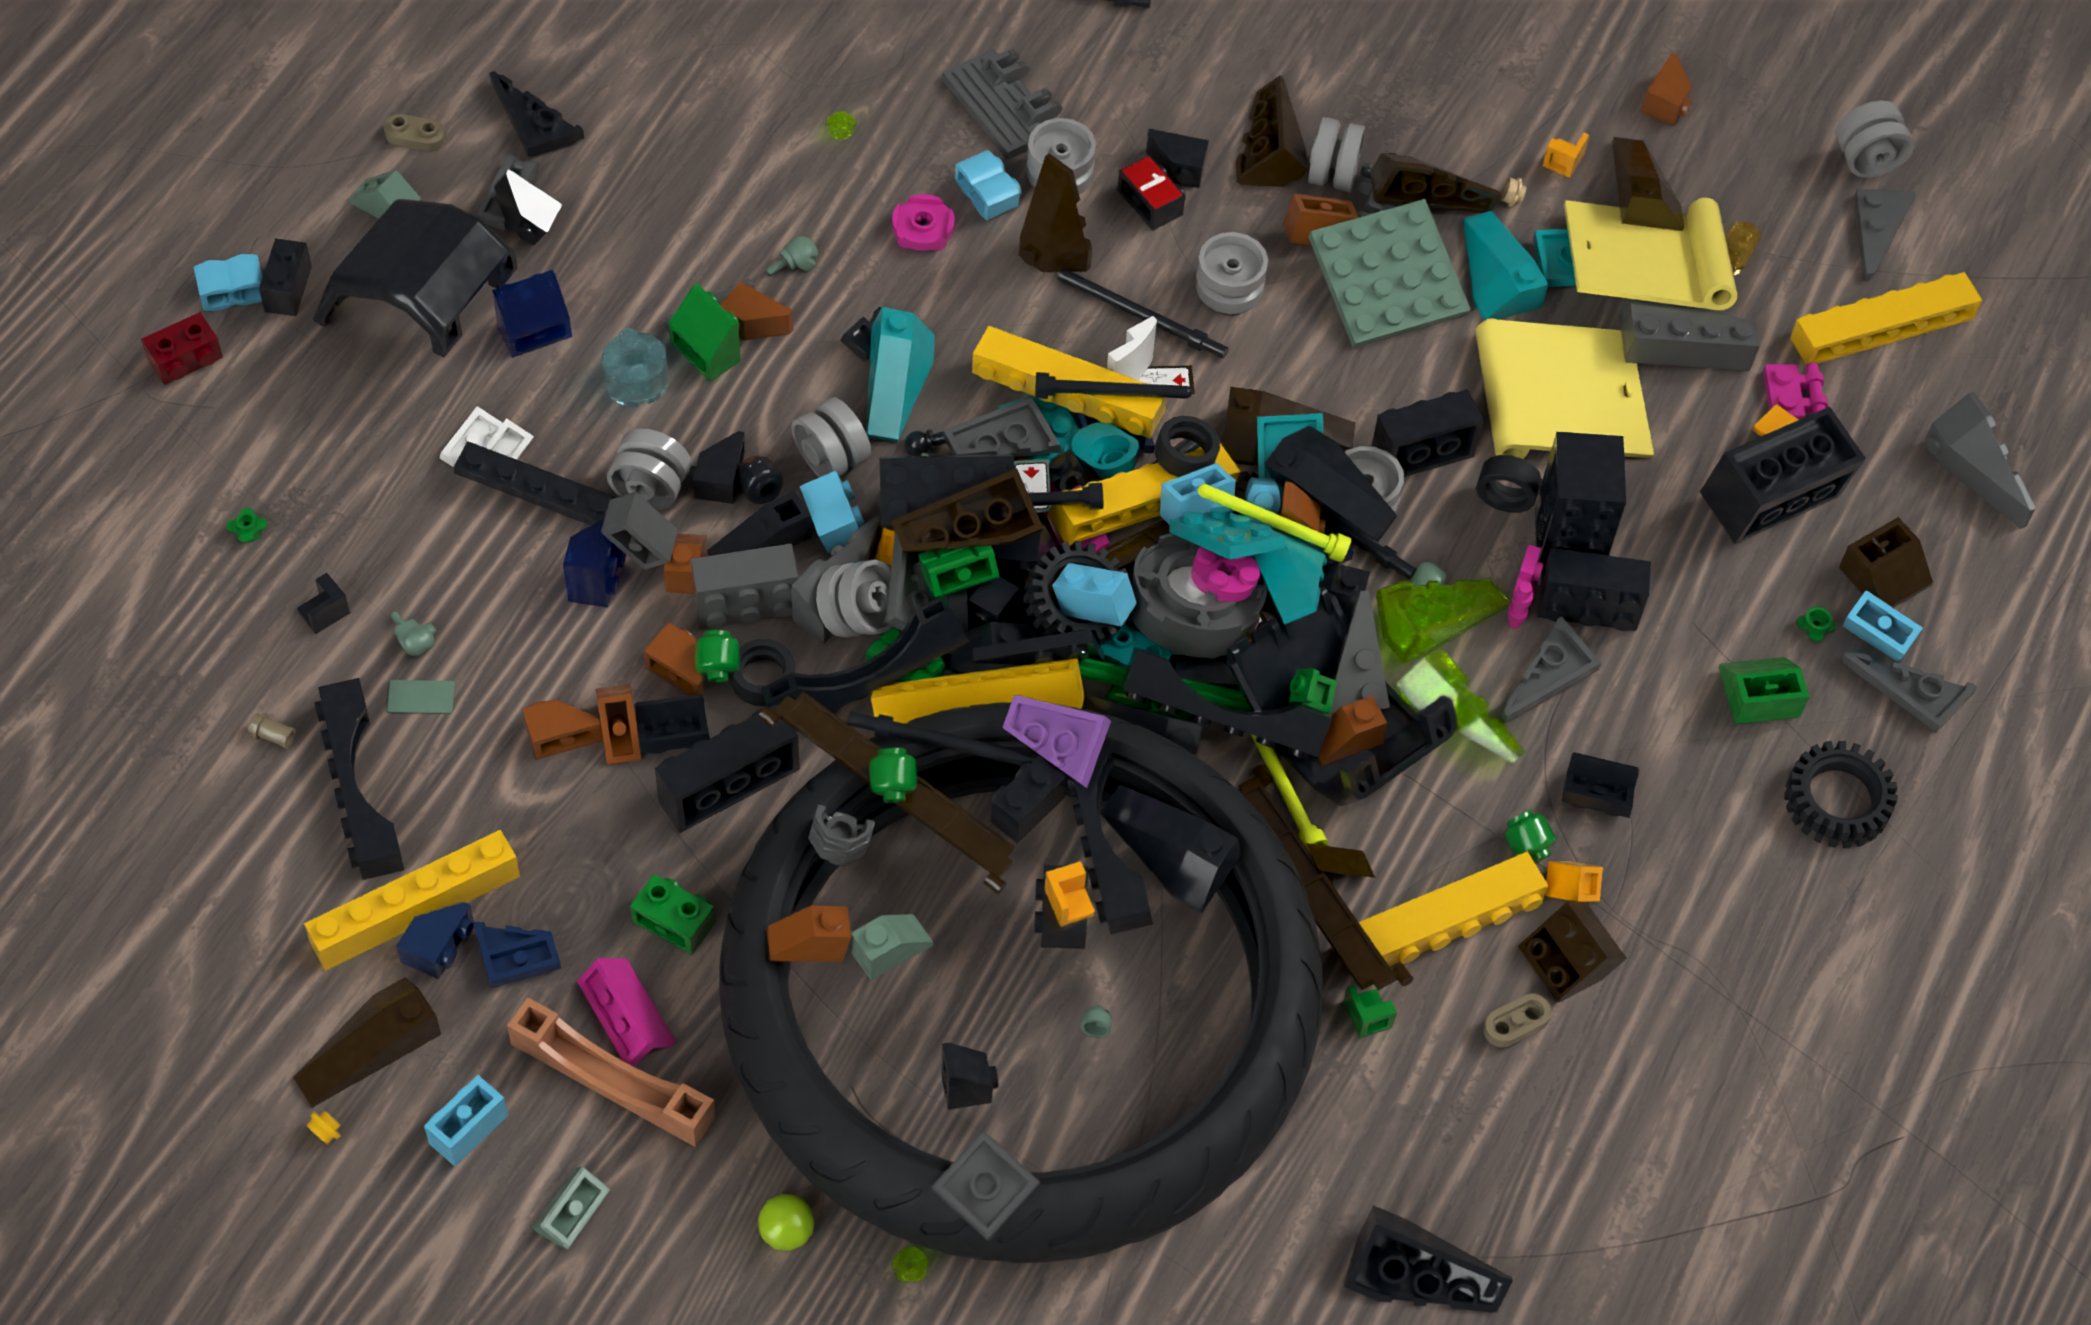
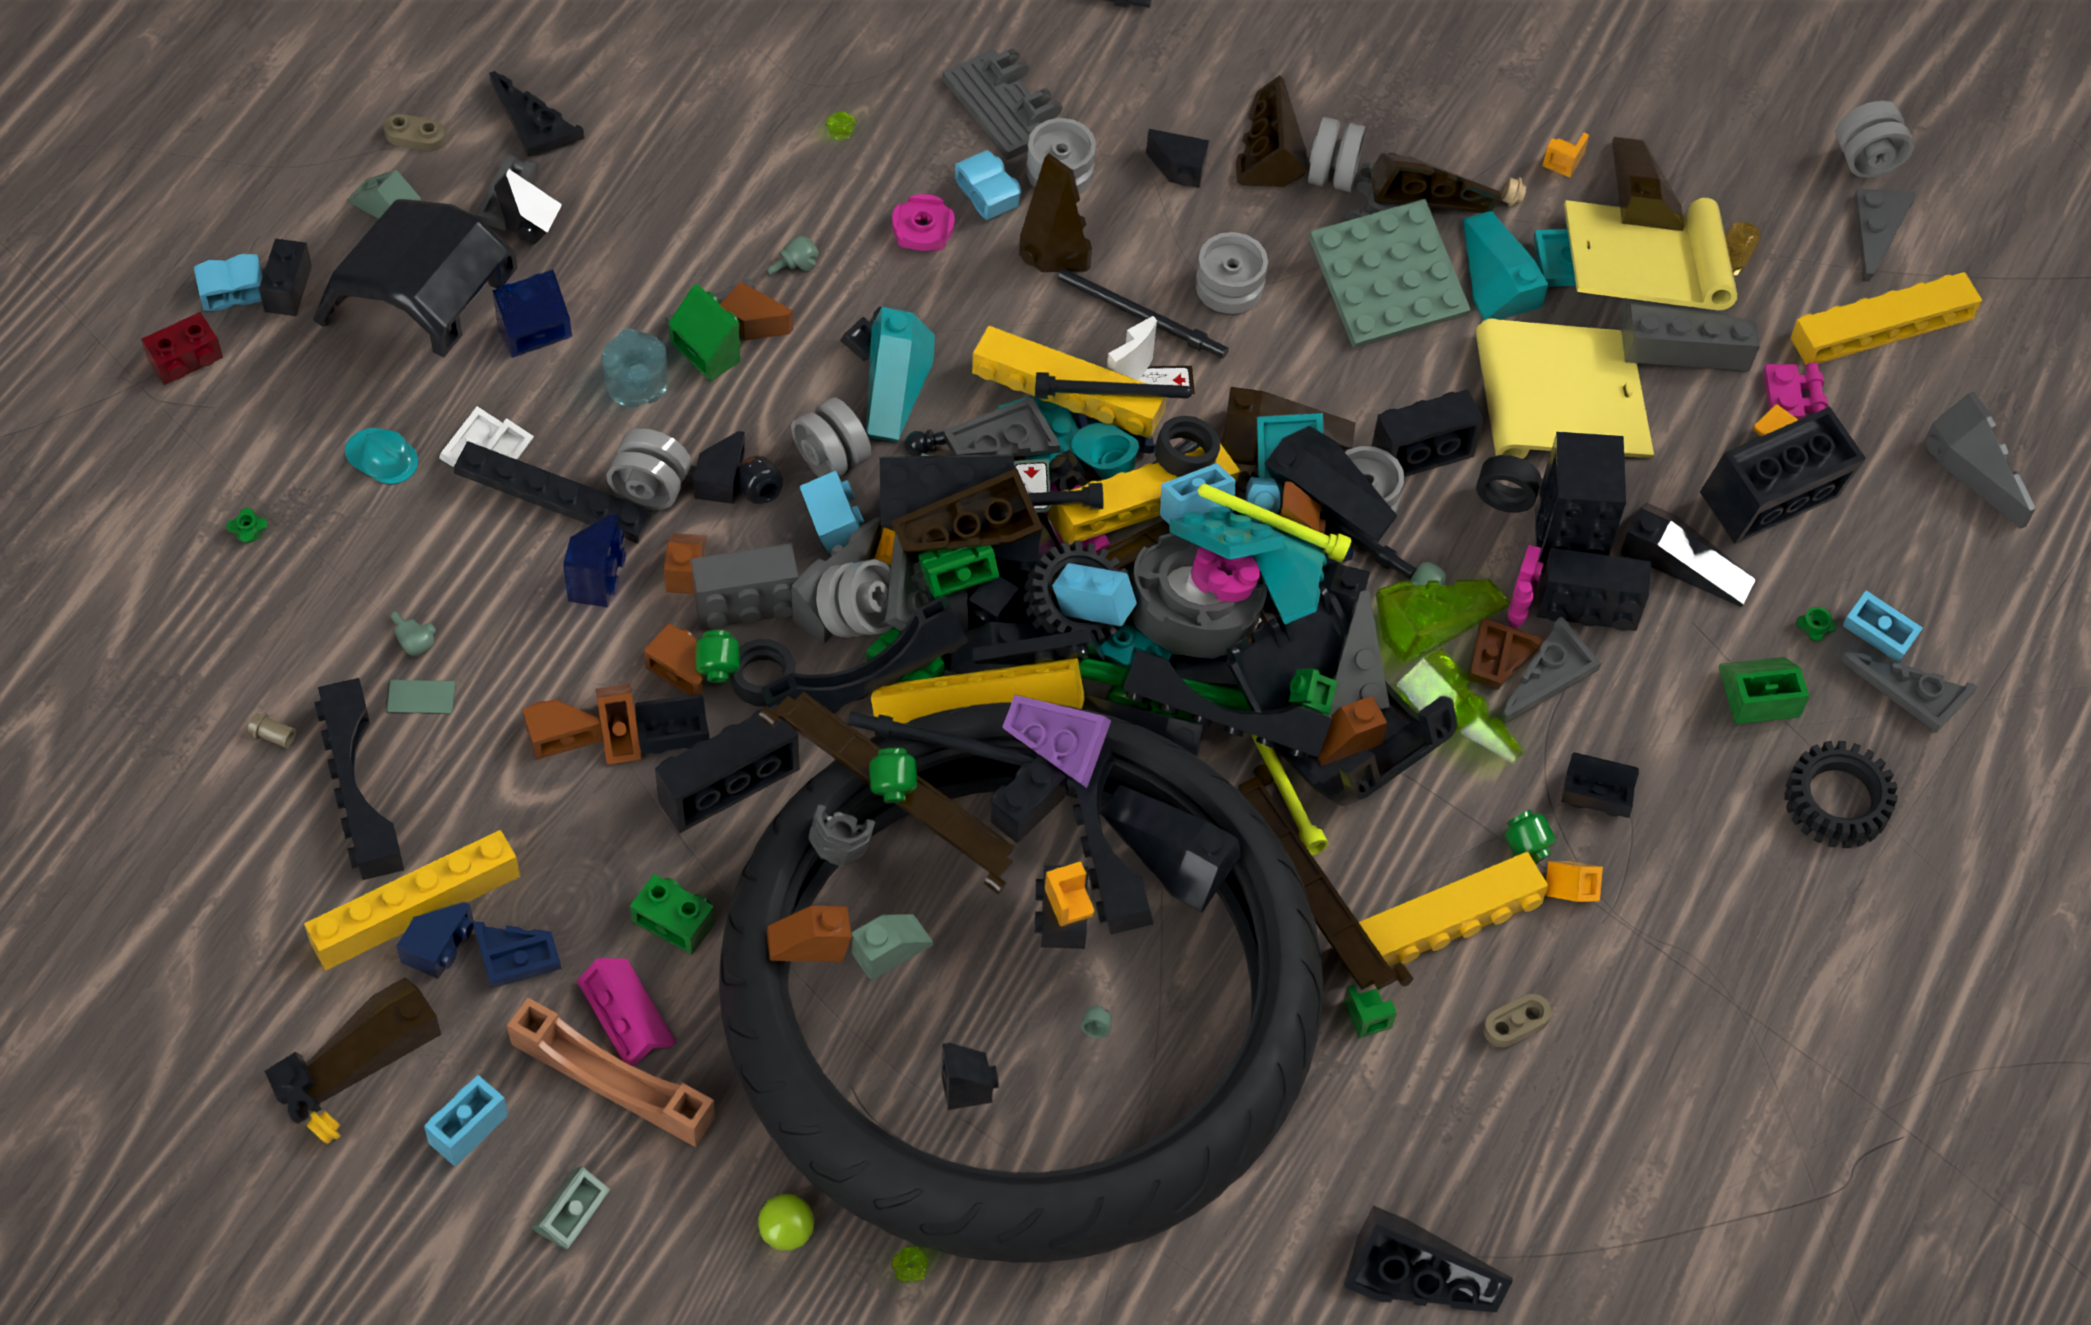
(291, 1083): none -> black plate
(326, 607): black panel -> none
(382, 455): none -> teal piece
(639, 530): dark grey brick -> none
(772, 525): black slope -> none
(985, 1185): dark grey tile -> none
(1151, 192): brick -> none
(1313, 213): dark orange slope -> none
(1340, 860): dark brown sticker -> none
(1499, 653): none -> reddish brown wing
(1571, 950): dark brown slope -> none
(1669, 93): dark orange slope -> none
(1684, 554): none -> black wedge
(1888, 564): dark brown slope -> none

